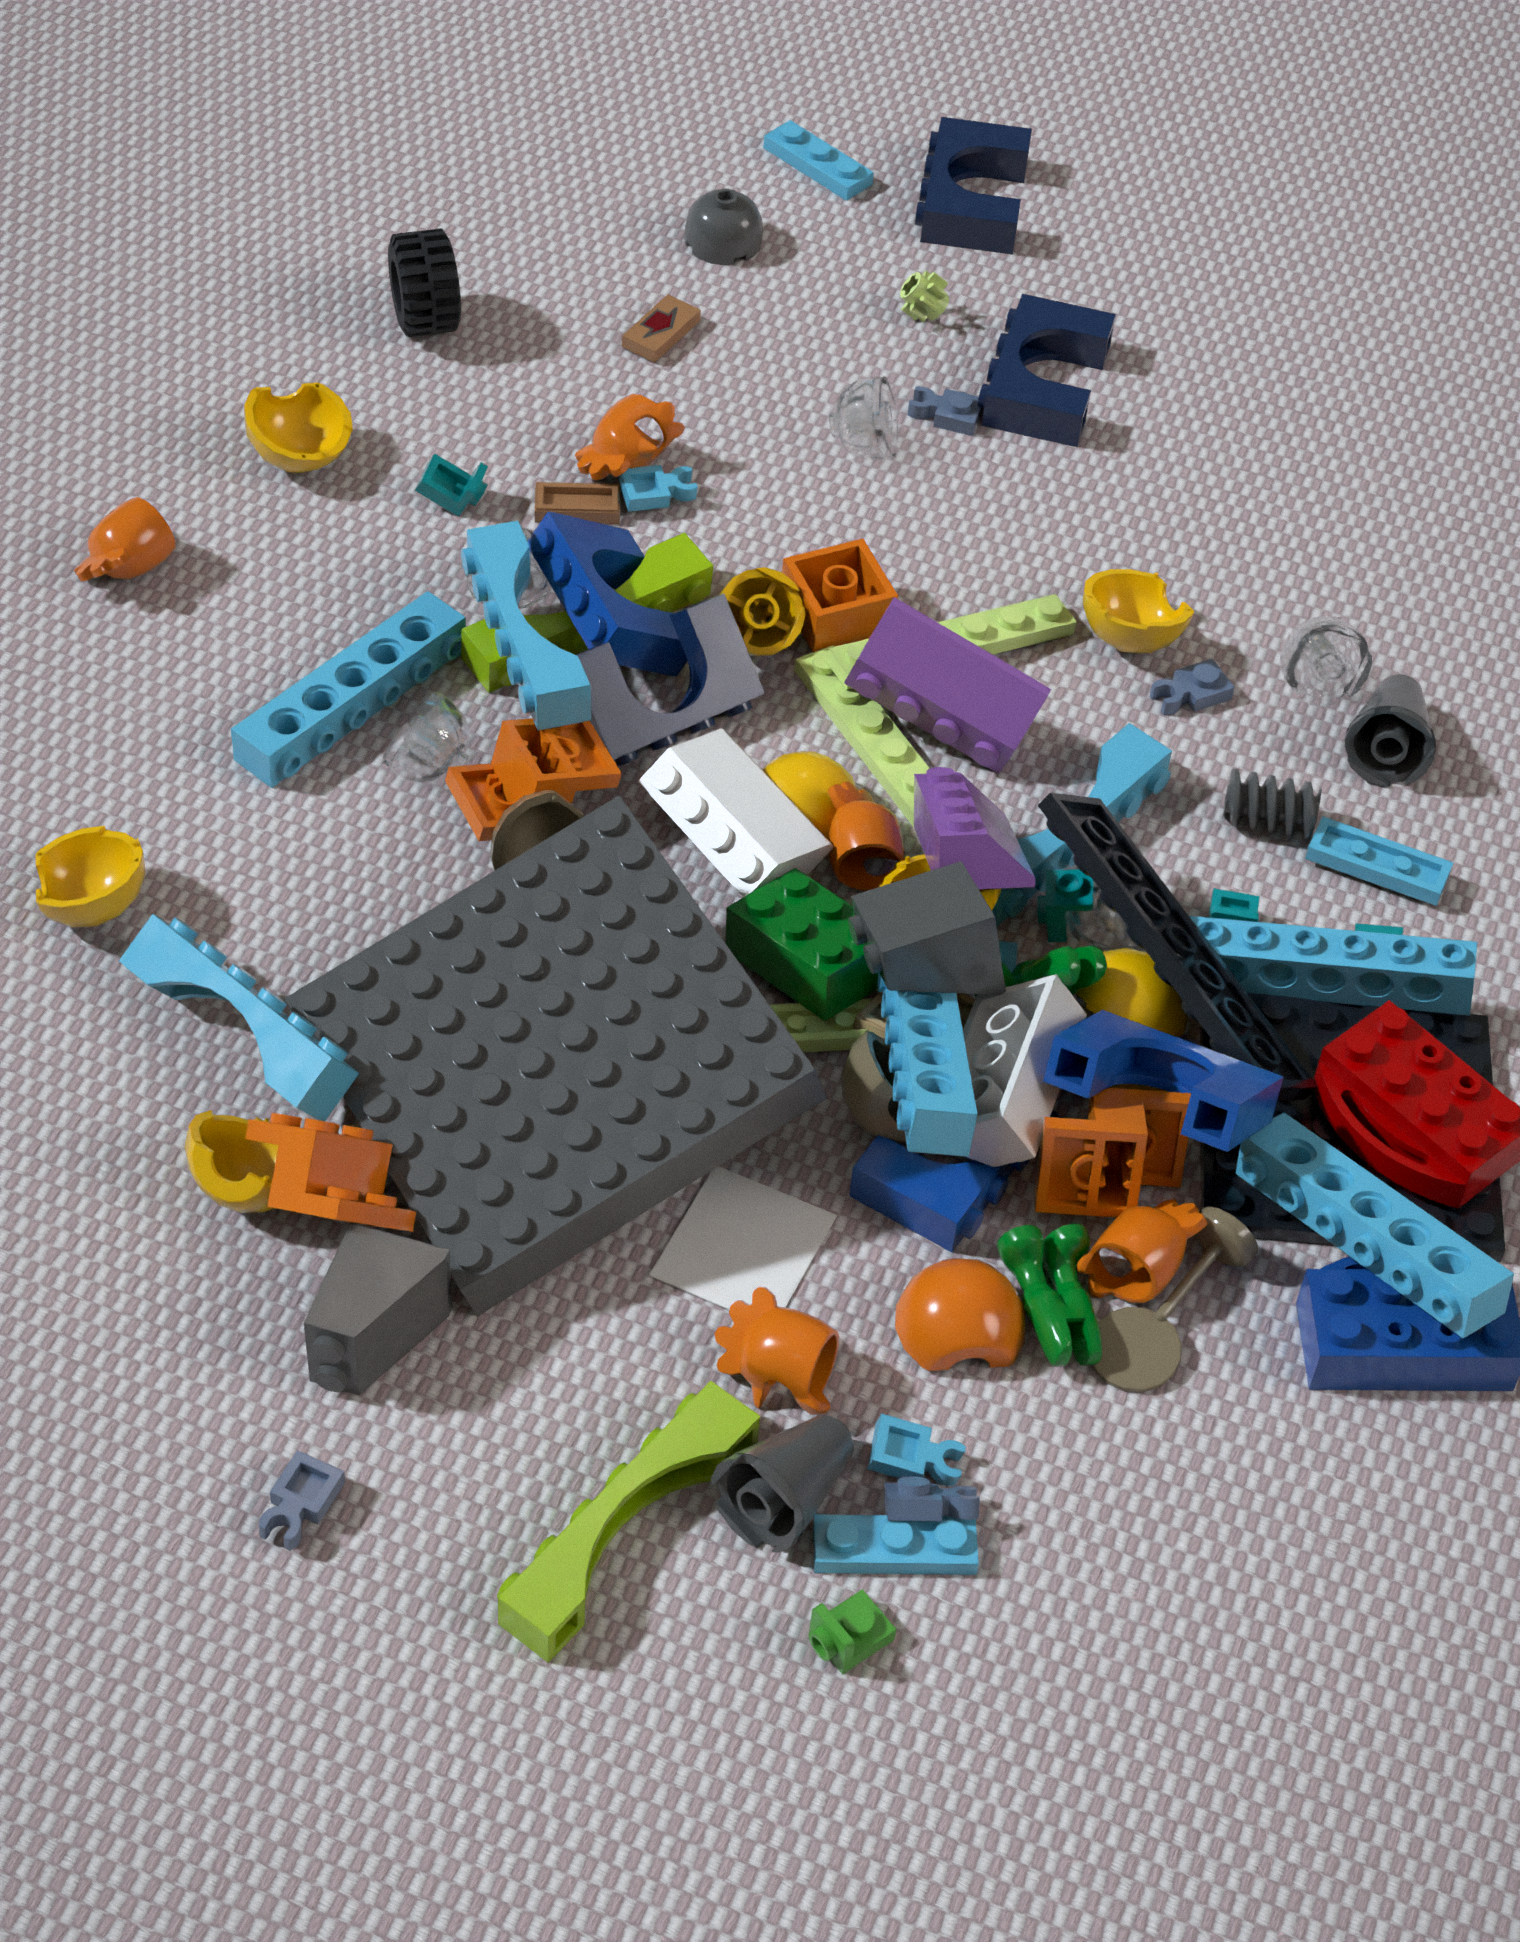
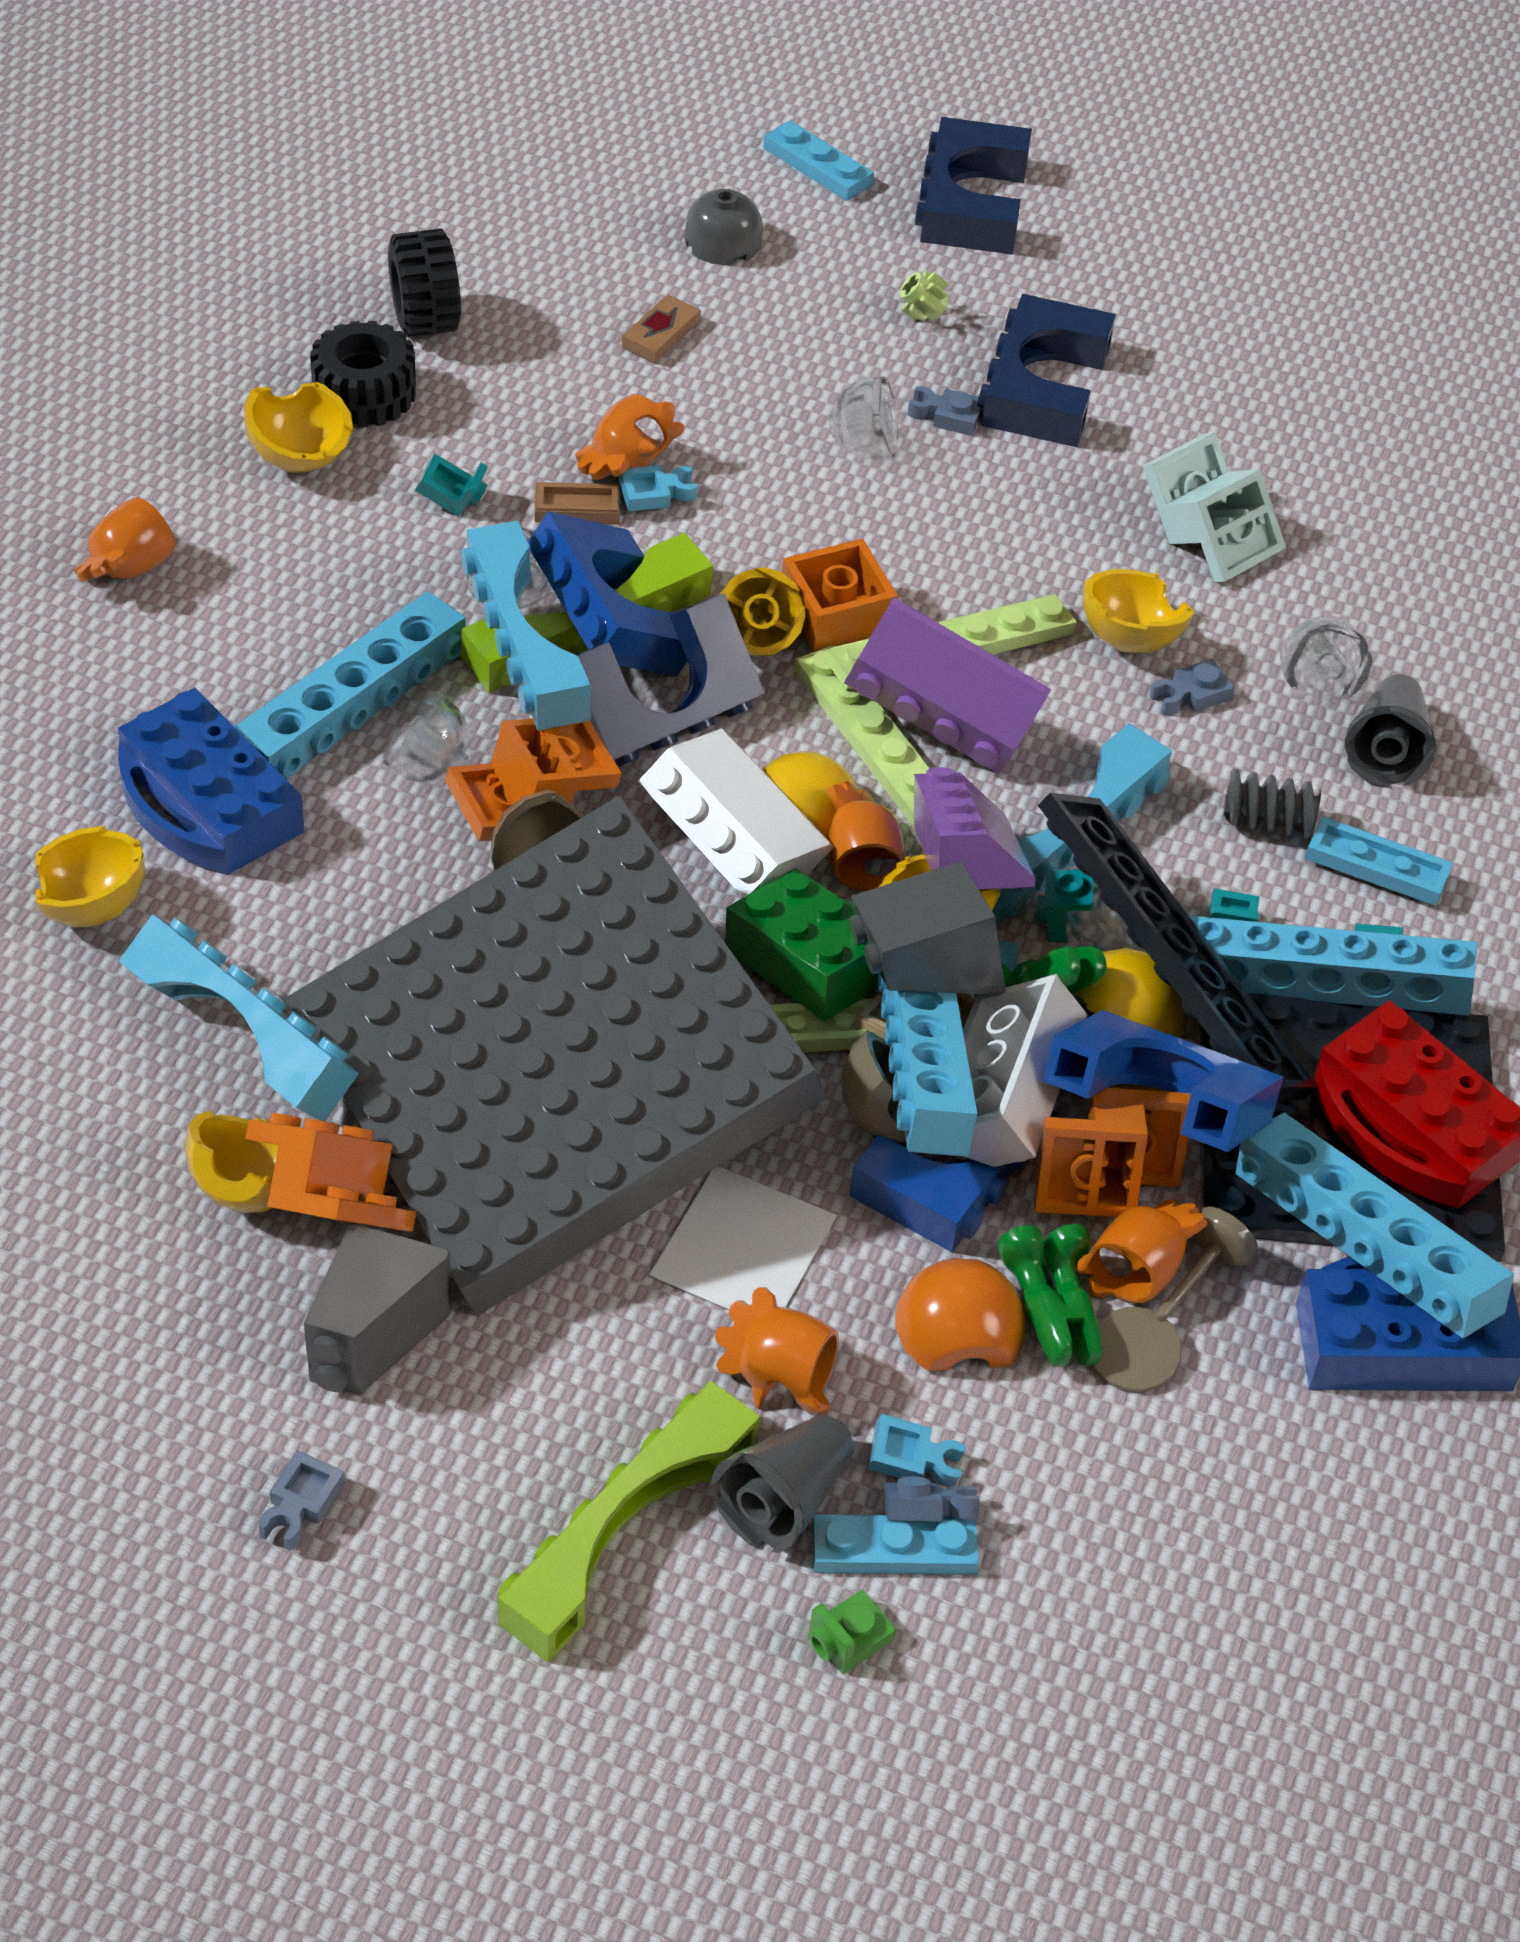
(208, 782): none -> blue piece
(368, 369): none -> black tyre
(1214, 507): none -> light aqua bracket

